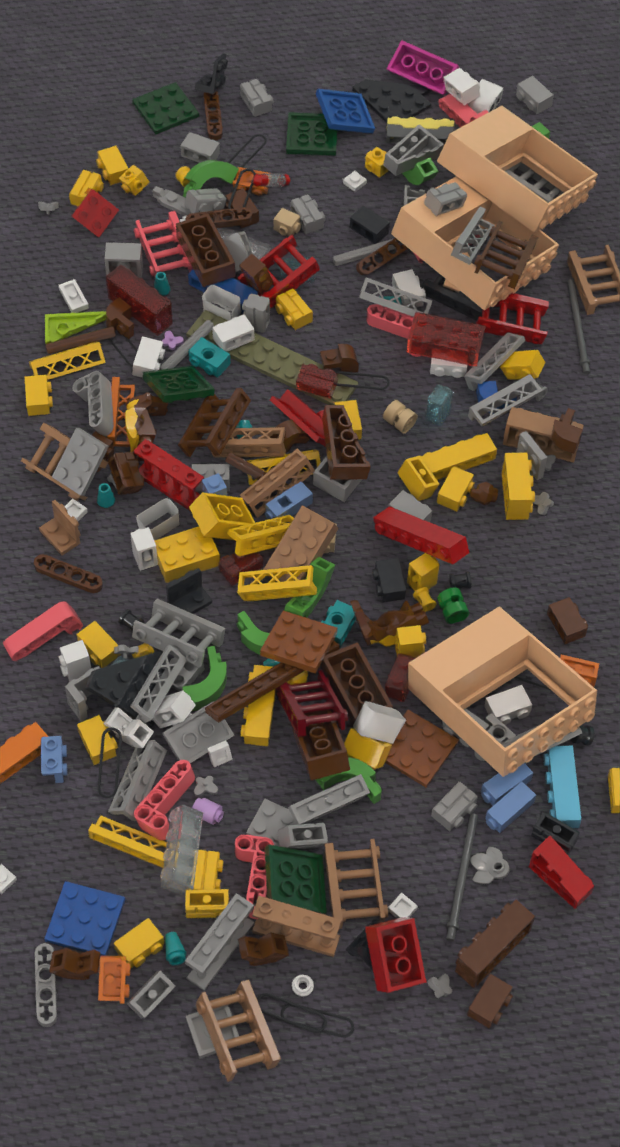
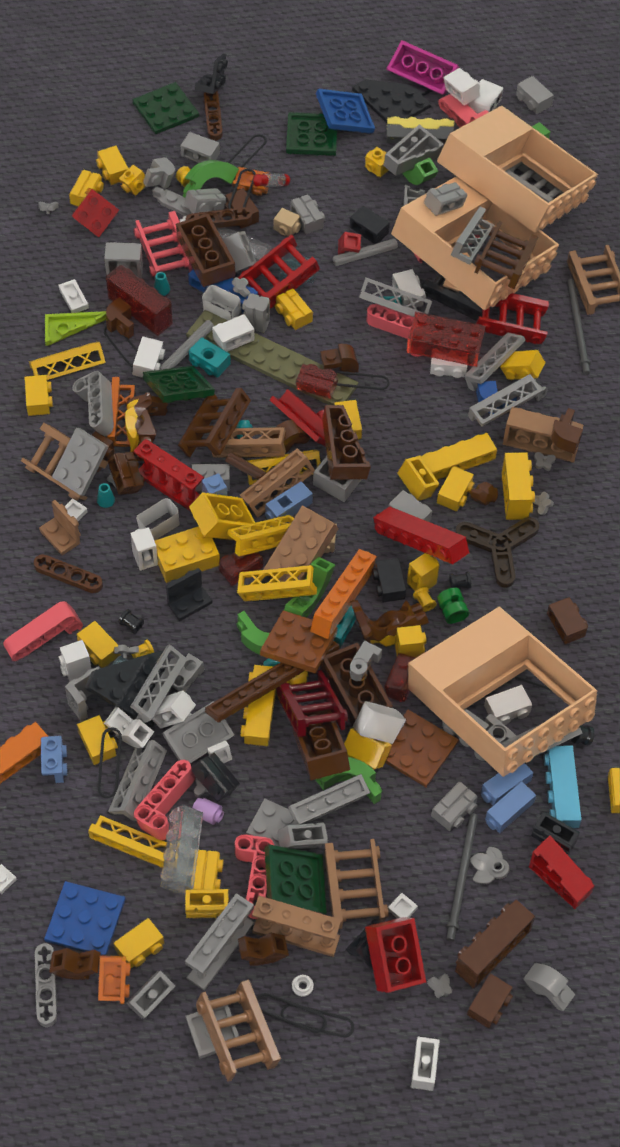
(80, 340): reddish brown axle -> none
(160, 173): none -> light grey brick
(172, 341): lavender piece -> none
(174, 949): teal cone -> none
(184, 621): light grey fence -> none
(213, 685): bright green arch -> none
(215, 777): none -> black brick
(240, 286): none -> light grey piece
(255, 97): light grey brick -> none
(256, 274): reddish brown brick -> none
(344, 591): none -> orange brick
(349, 242): none -> red panel
(354, 181): white plate -> none
(363, 660): none -> light grey leg
(386, 256): reddish brown beam -> none
(400, 416): tan wheel -> none
(425, 1063): none -> white brick
(439, 405): clear light blue brick -> none
(501, 557): none -> dark brown piece
(535, 454): light grey plate -> none
(551, 983): none -> light grey brick
(586, 669): orange bracket -> none

